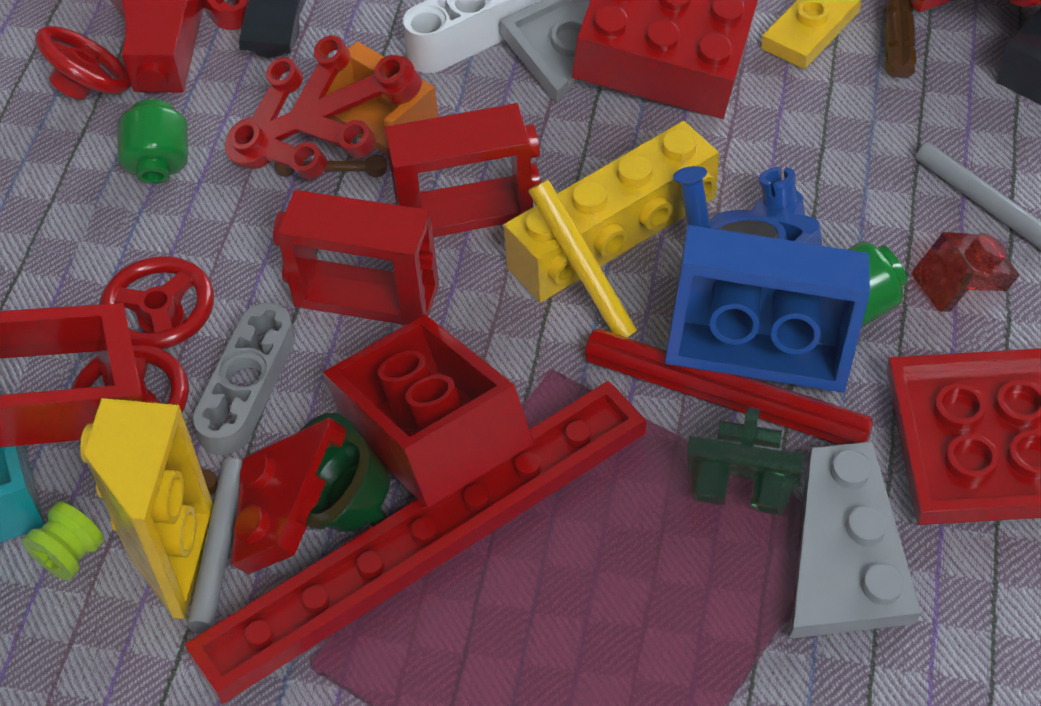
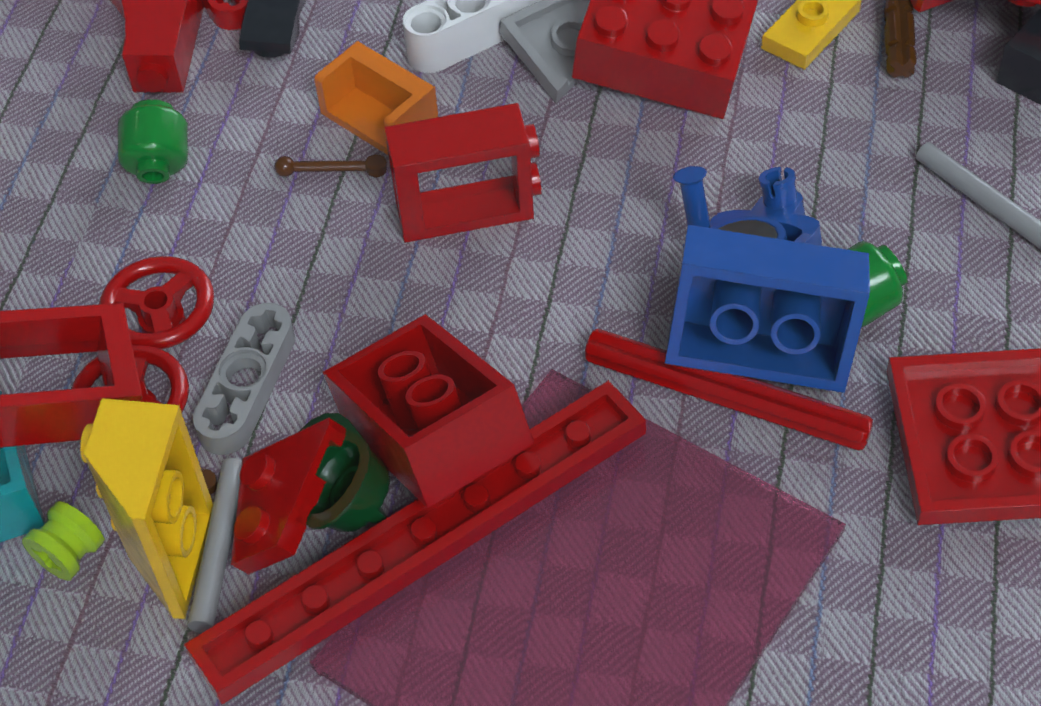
(78, 67): red piece -> none
(258, 138): red plant -> none
(363, 230): red window -> none
(582, 259): yellow bar -> none
(611, 209): yellow brick -> none
(716, 461): clear green hips -> none
(850, 549): light grey wing -> none
(962, 264): clear red bracket -> none

